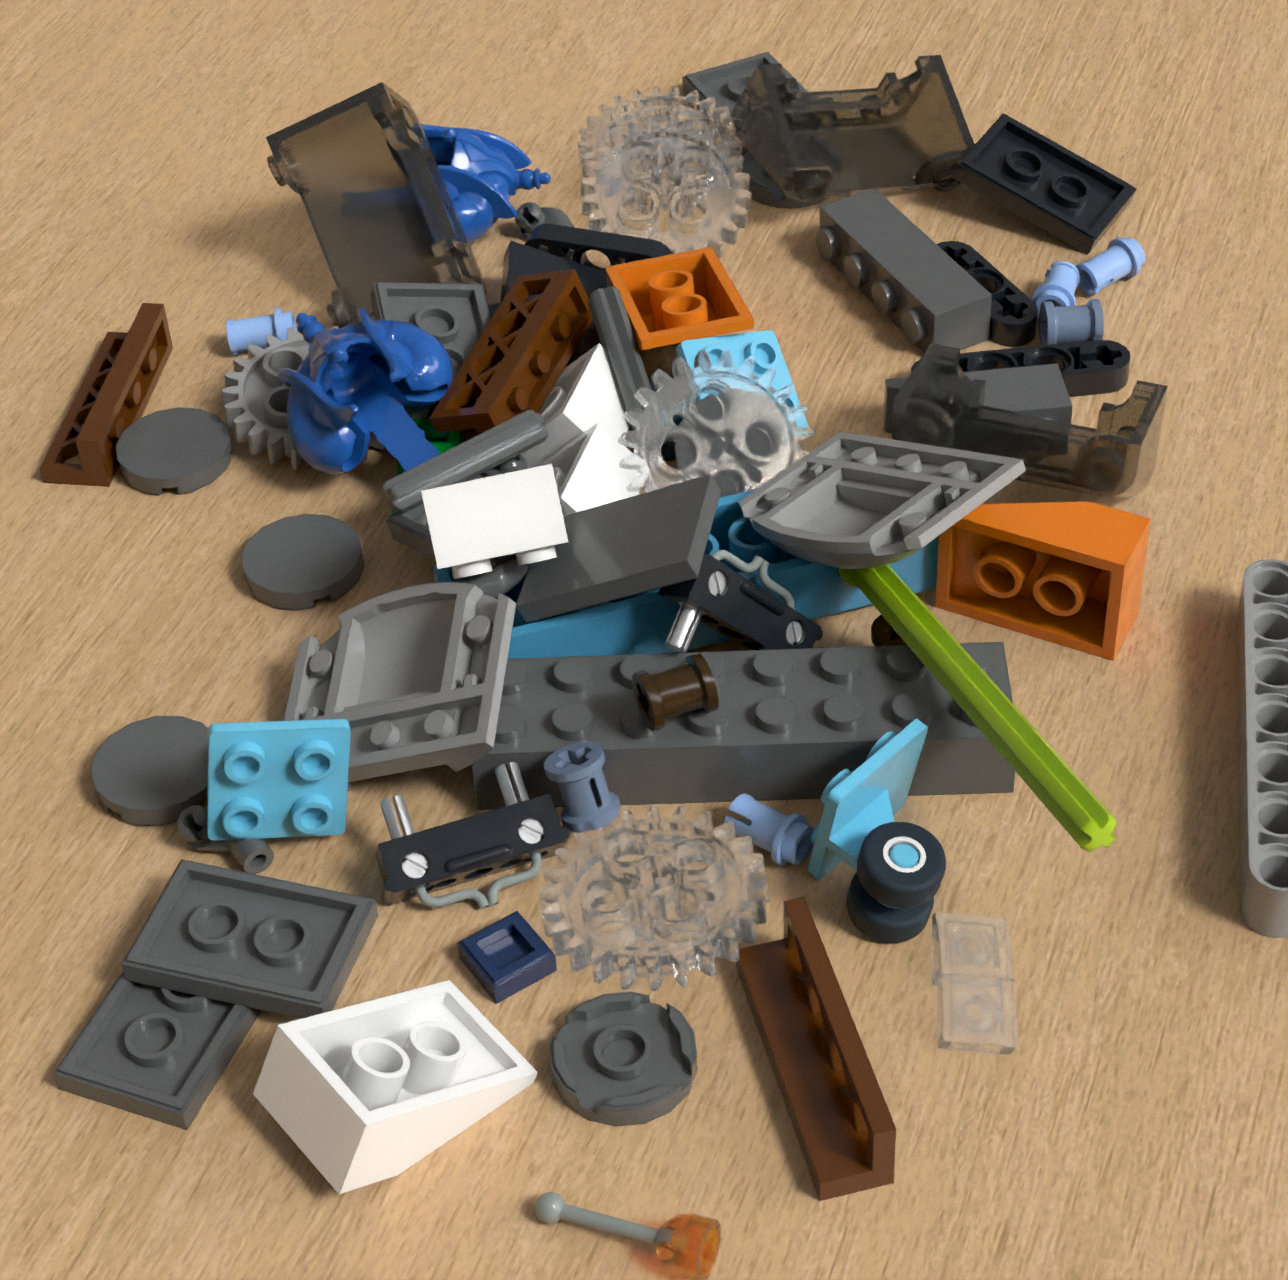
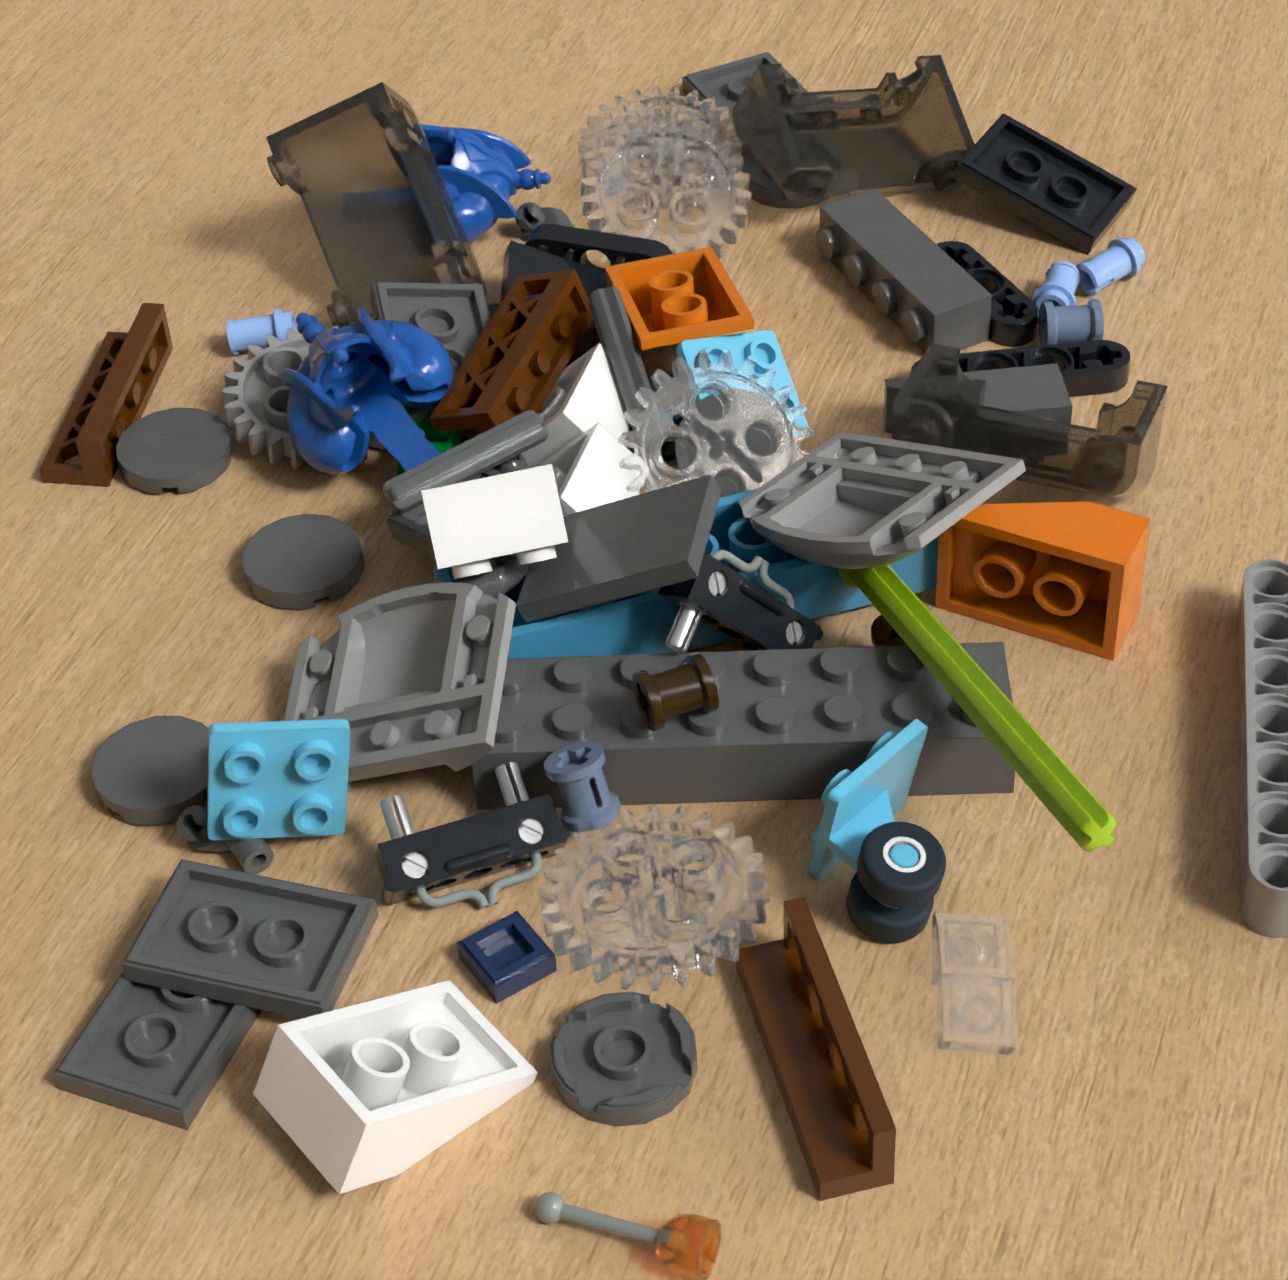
(773, 831): light blue pin -> none

